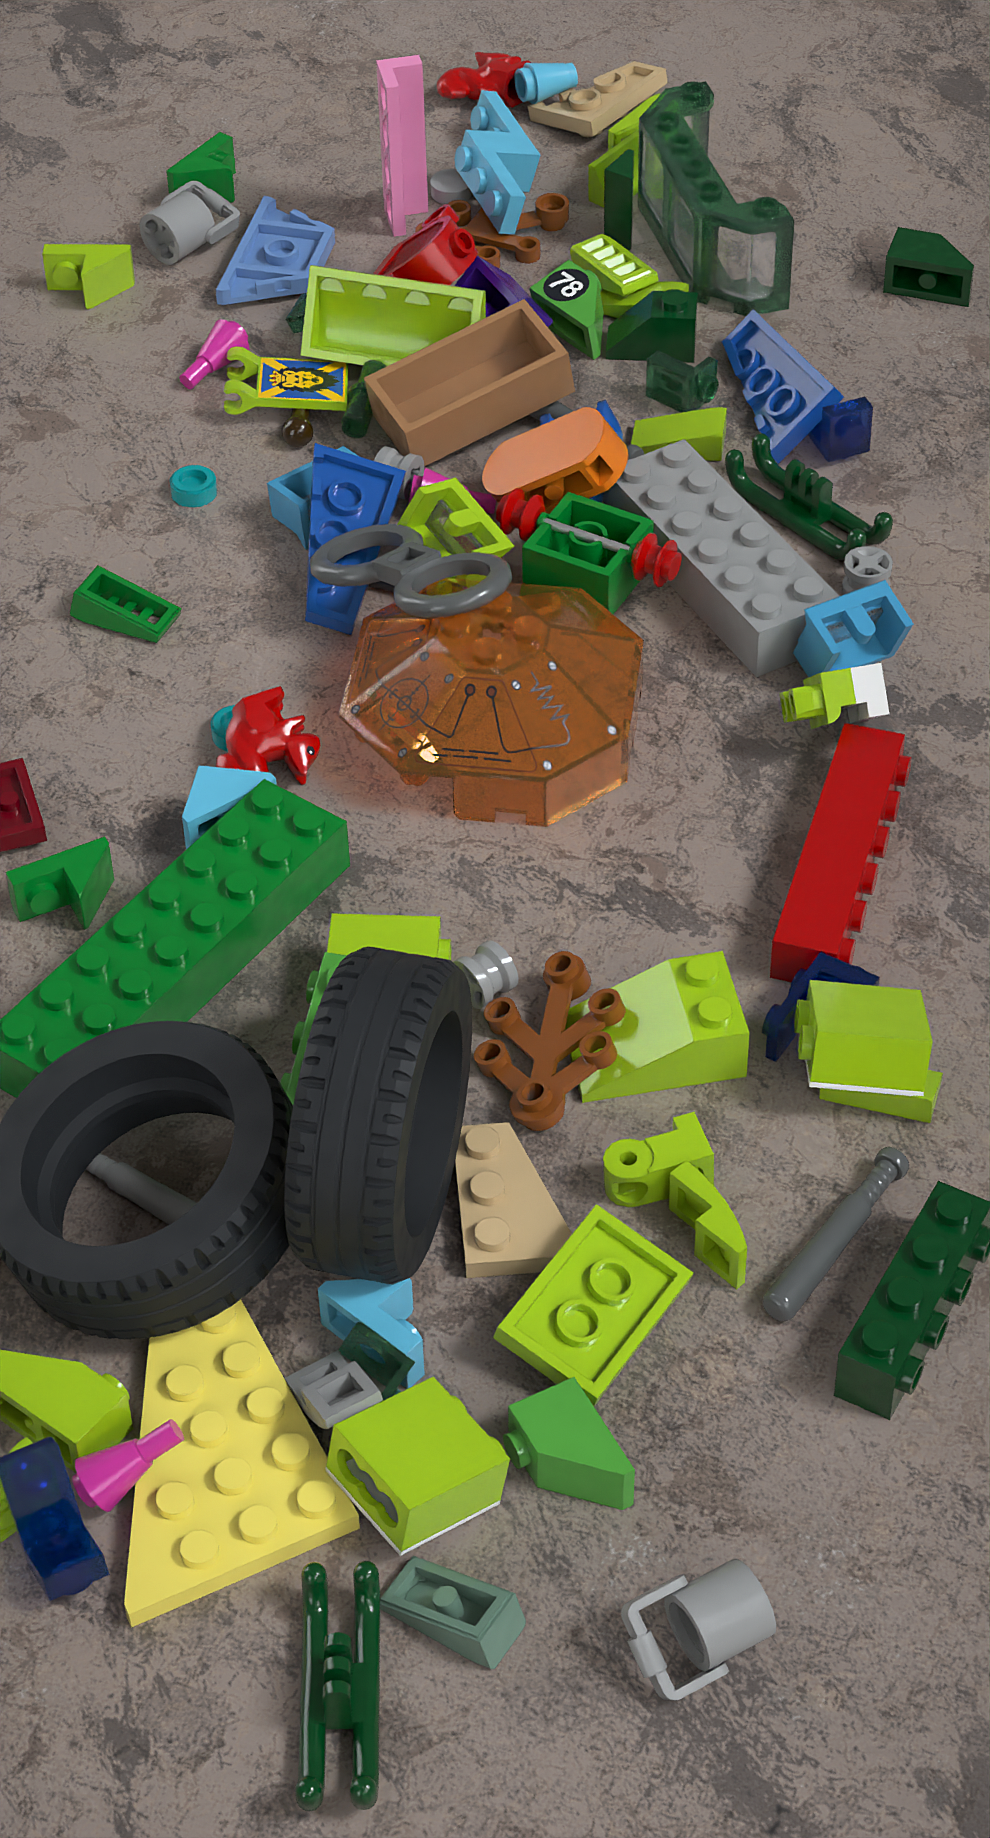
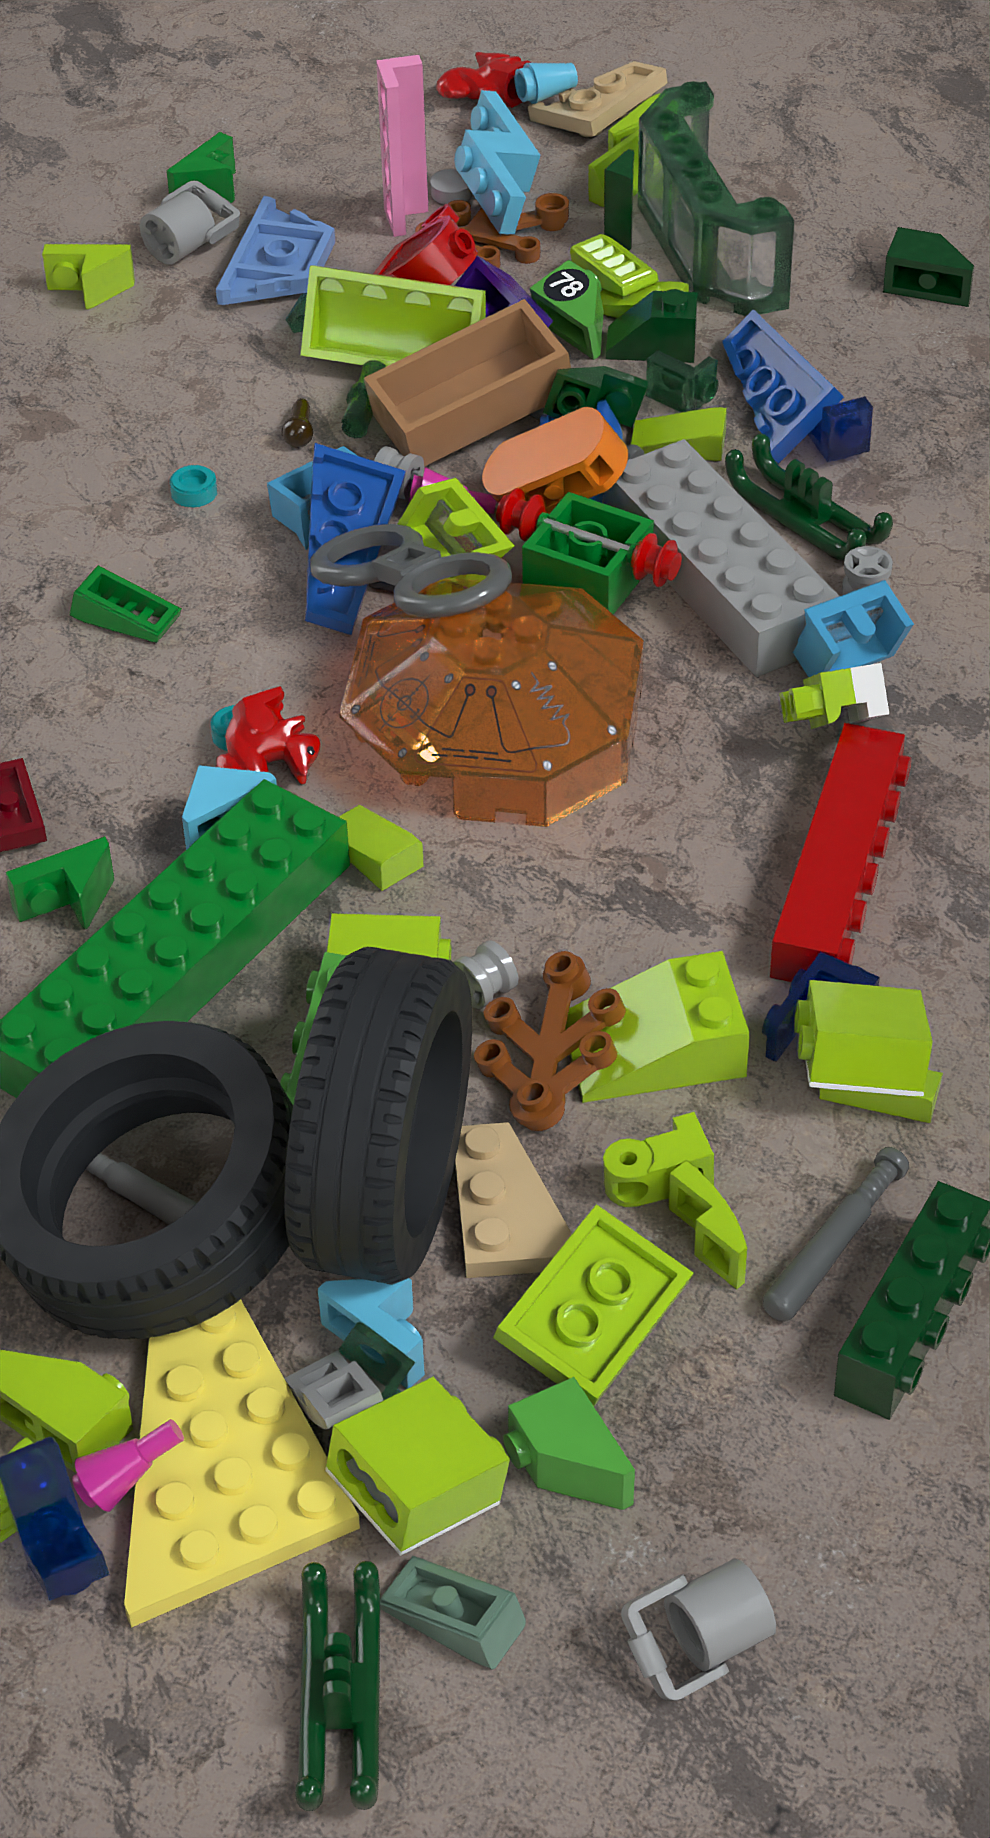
(214, 351): dark pink cone -> none
(285, 383): flag -> none
(381, 847): none -> lime slope
(587, 385): none -> dark green slope

